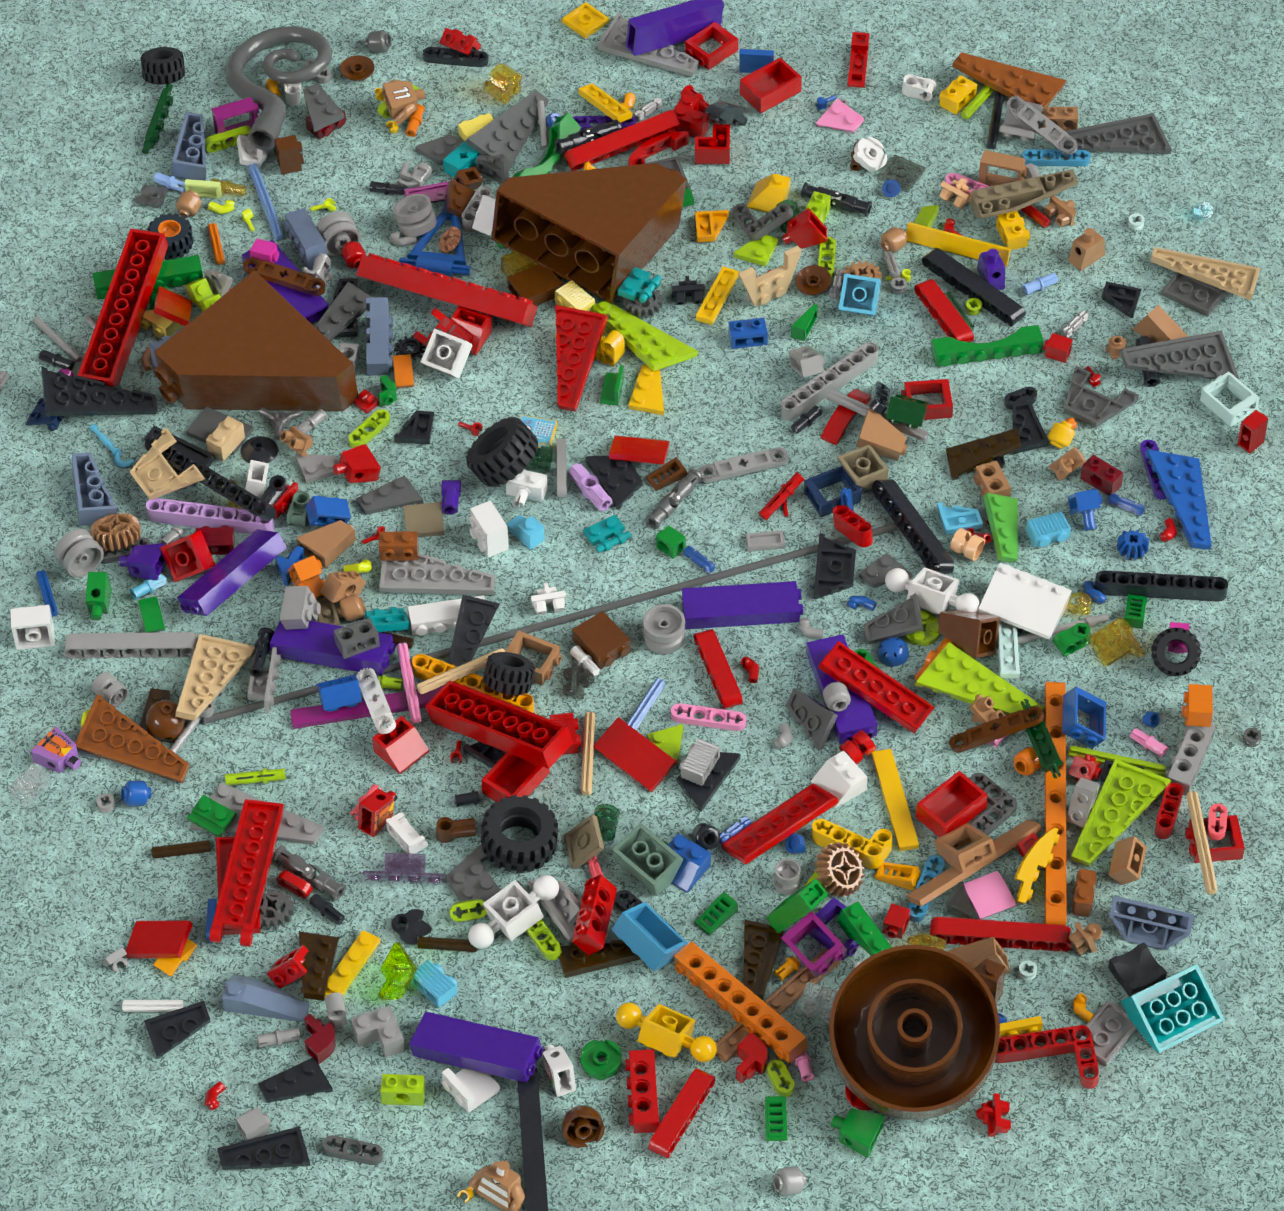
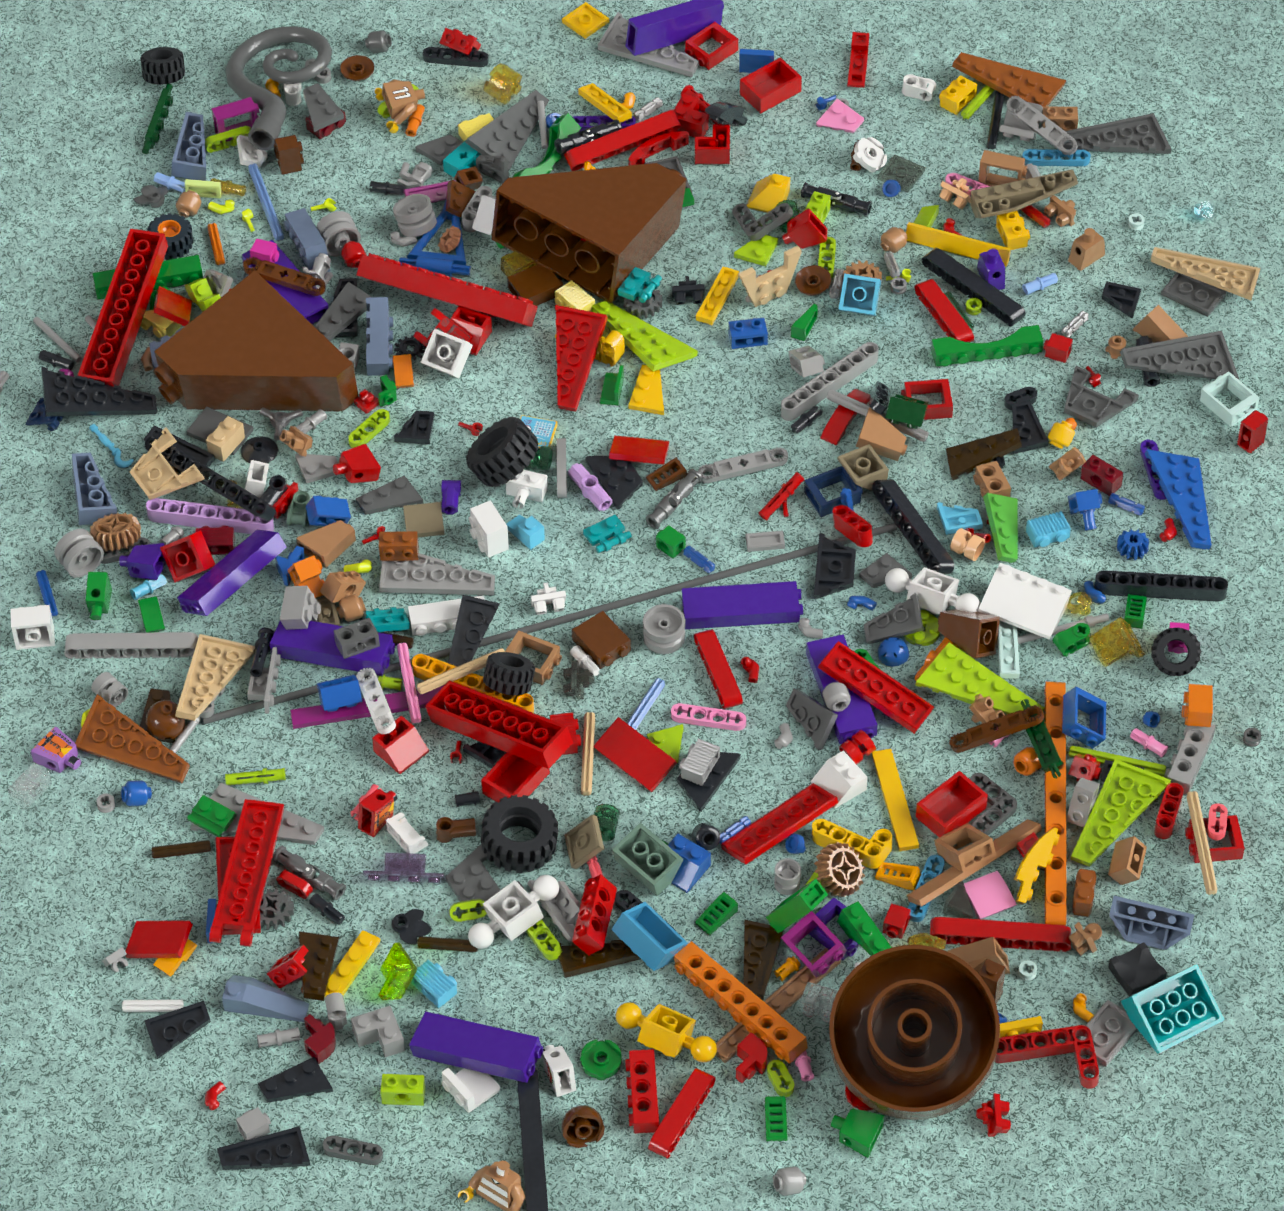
(710, 224): light orange wing -> none

